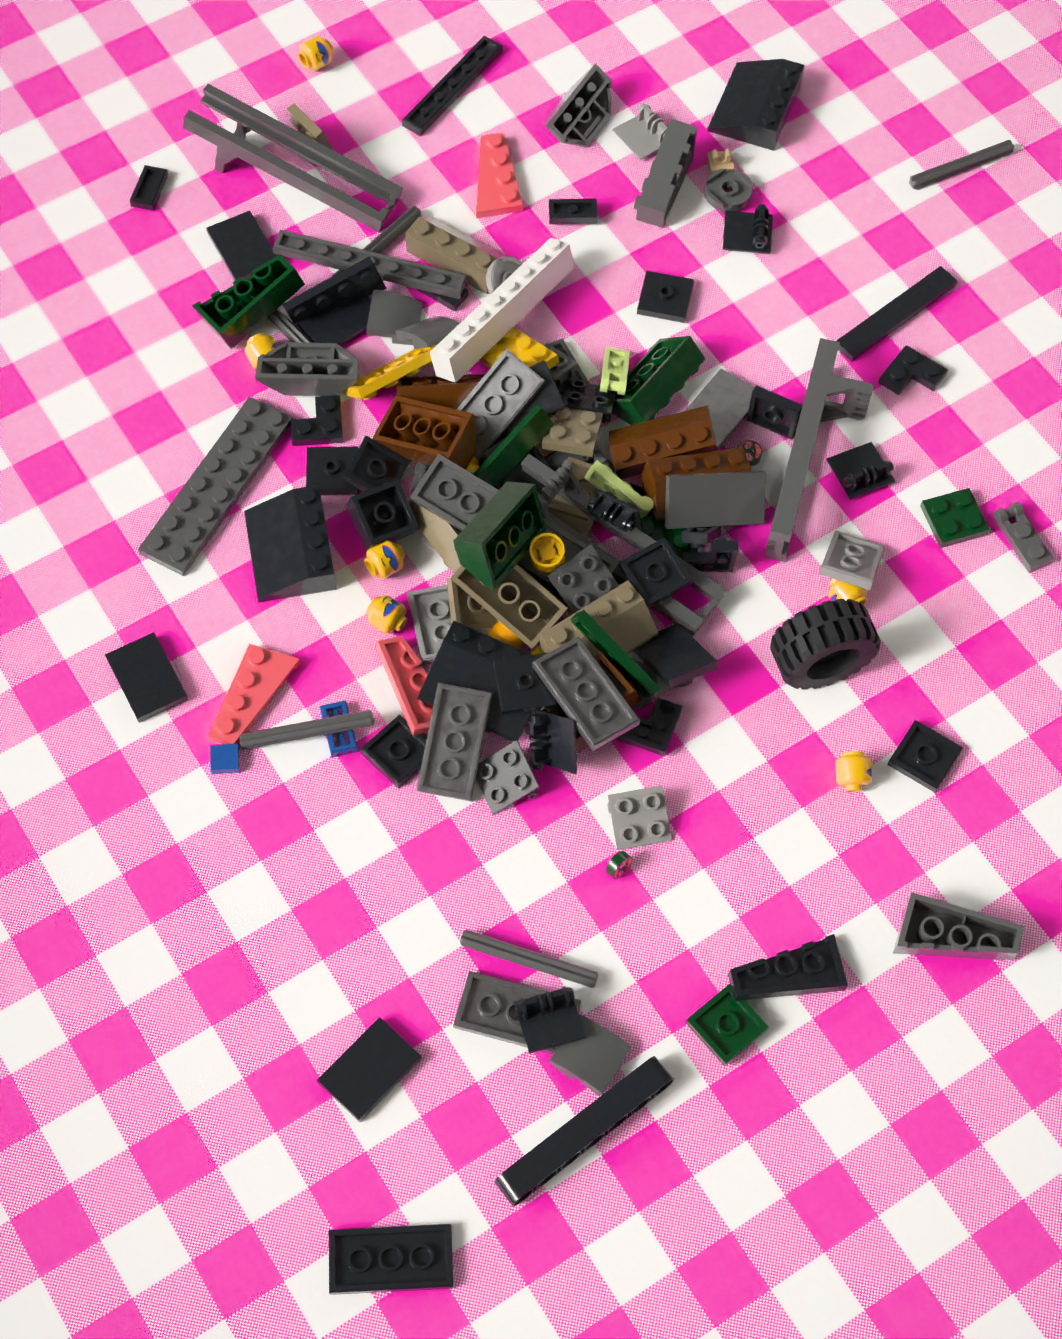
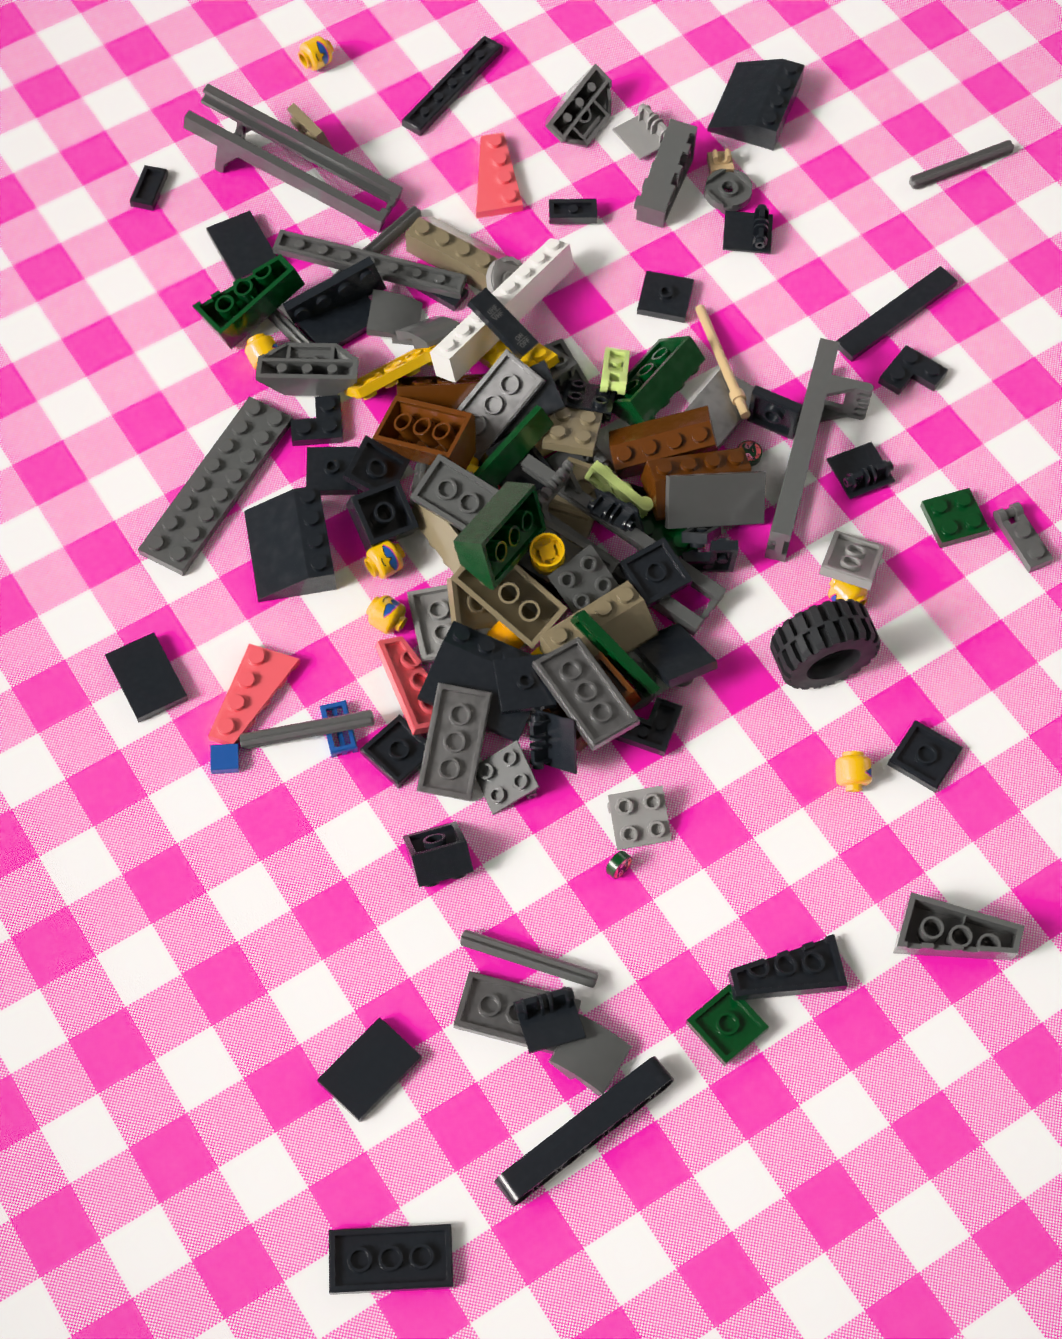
(438, 854): none -> black slope
(502, 323): none -> black tile
(736, 394): none -> tan bar

